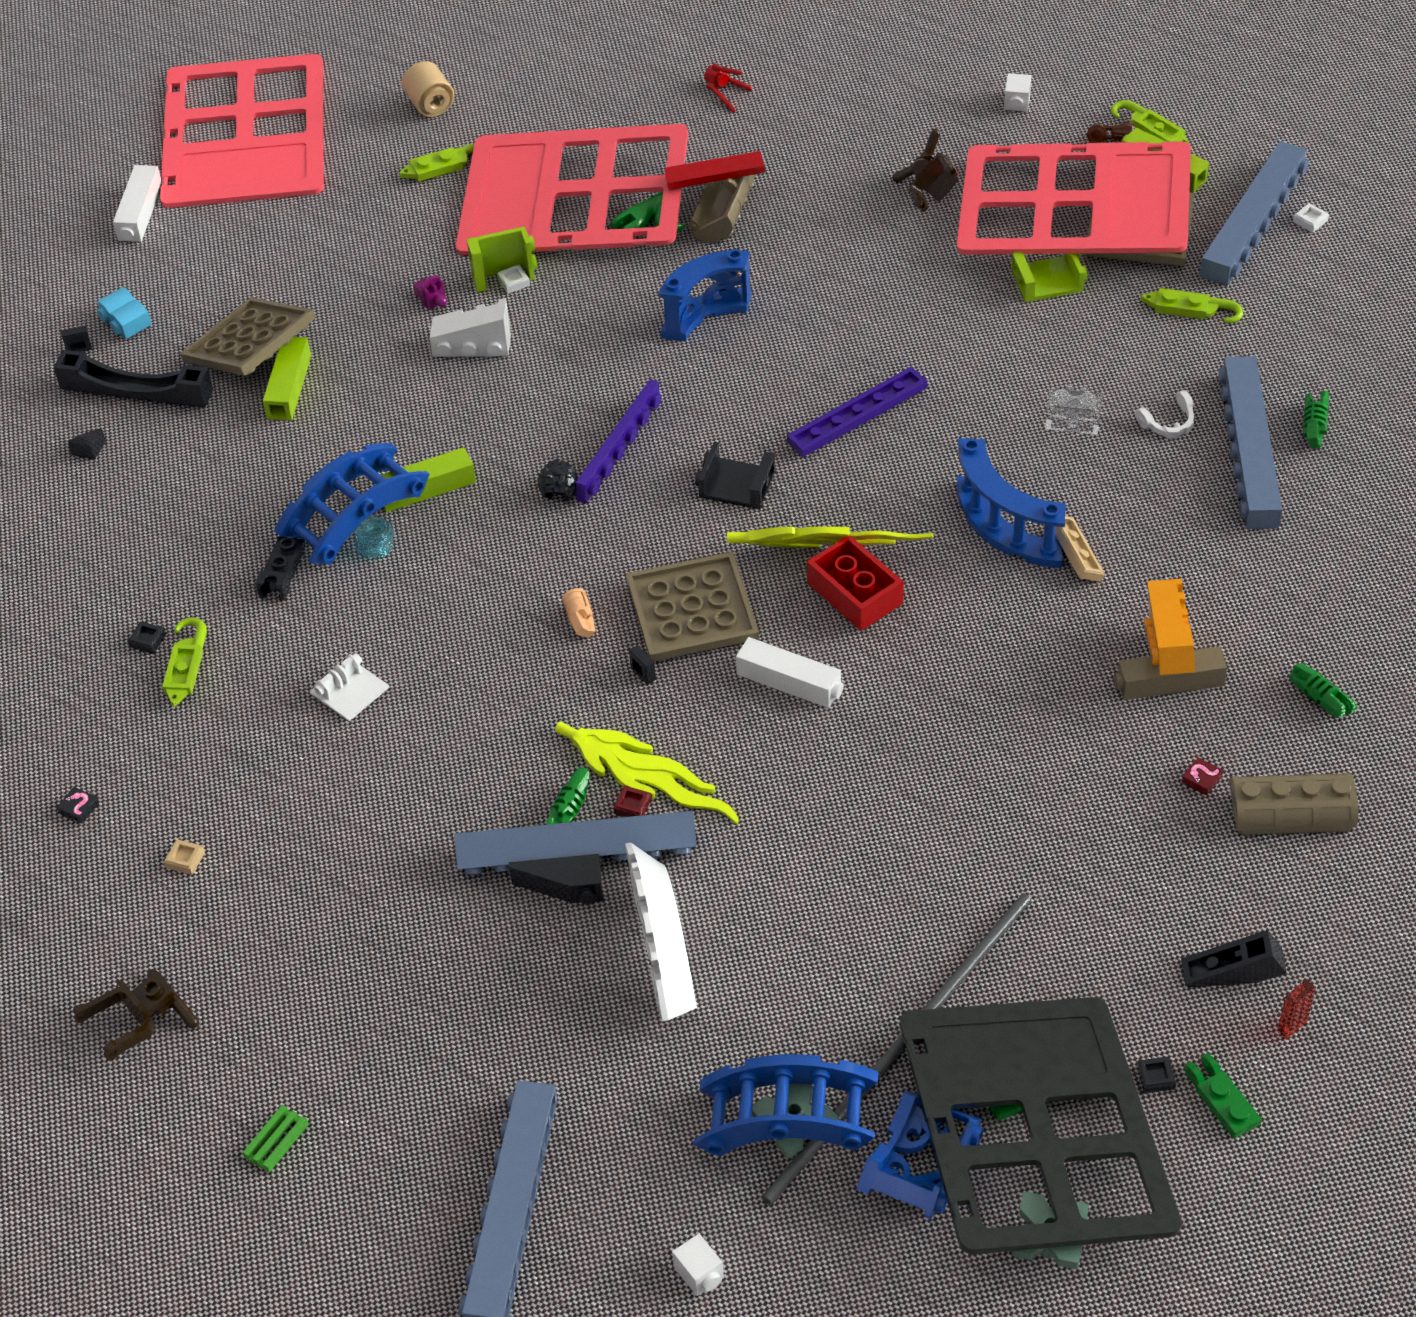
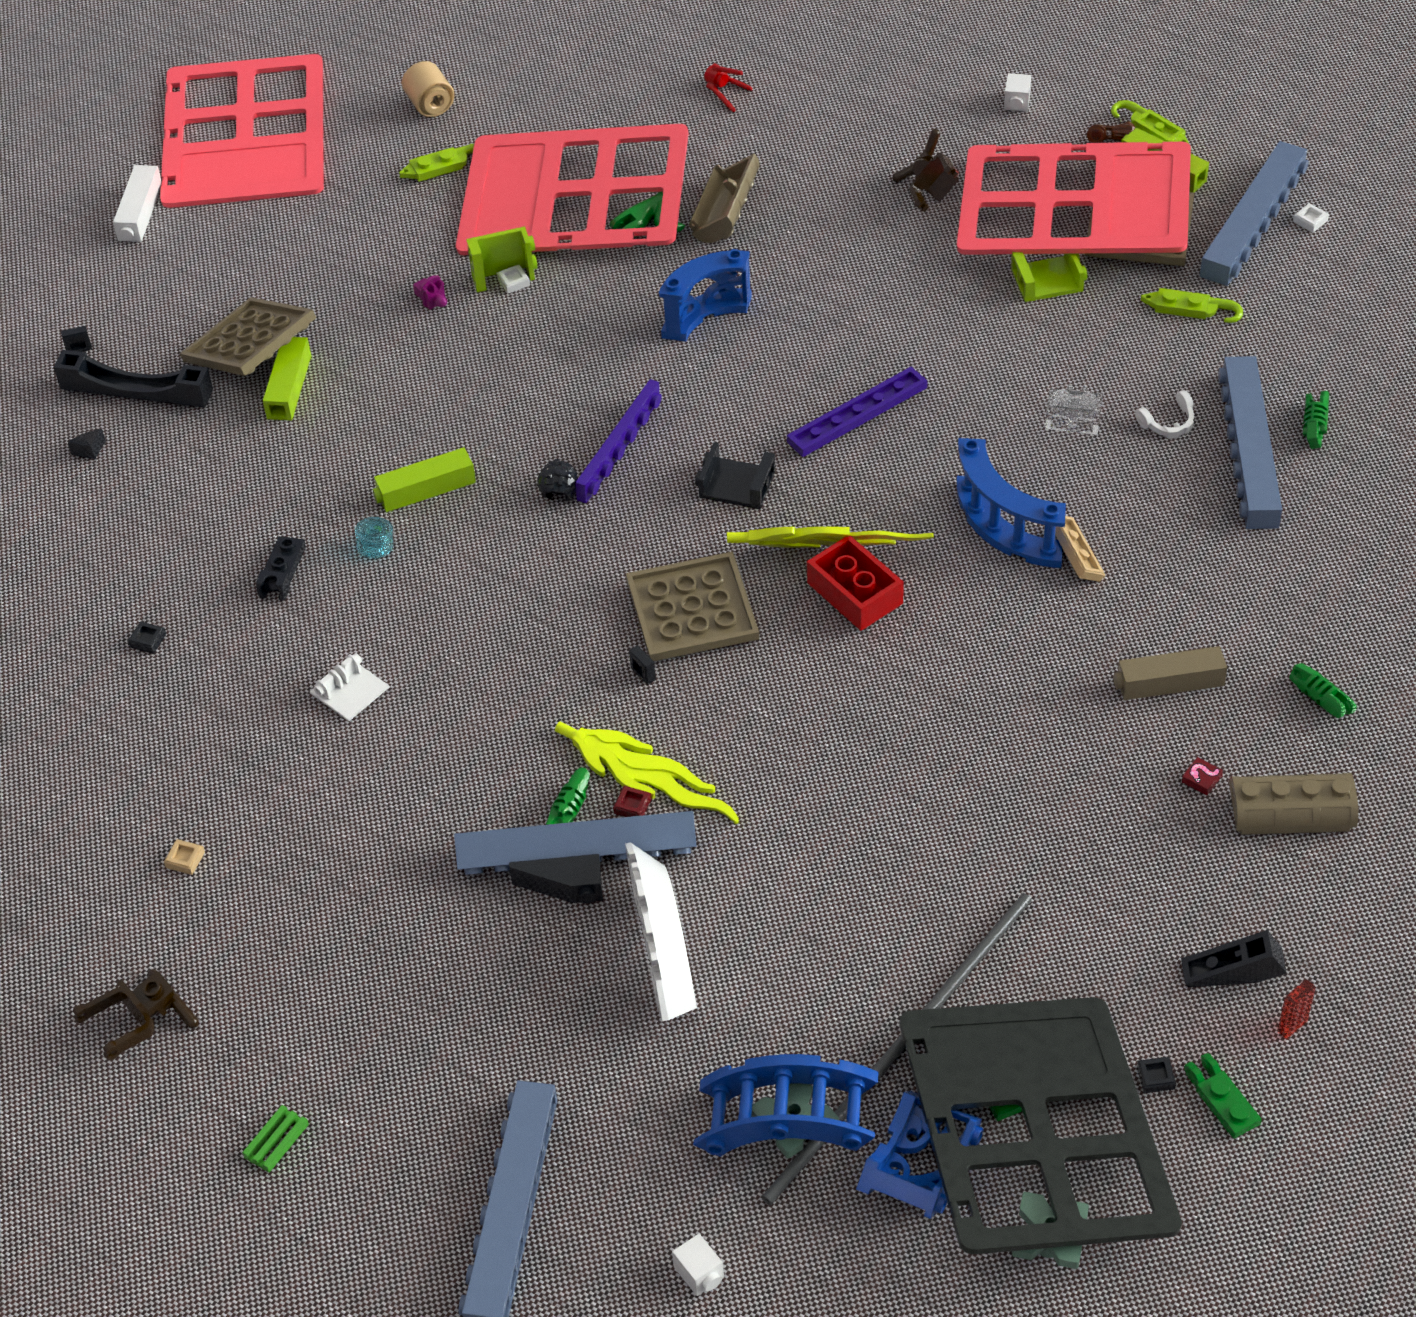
(78, 805): black tile -> none
(123, 313): medium azure brick -> none
(184, 662): lime plate -> none
(336, 476): blue fence -> none
(472, 333): white wedge -> none
(579, 612): light nougat hinge -> none
(714, 170): red tile -> none
(789, 672): white brick -> none
(1169, 628): light orange wedge -> none

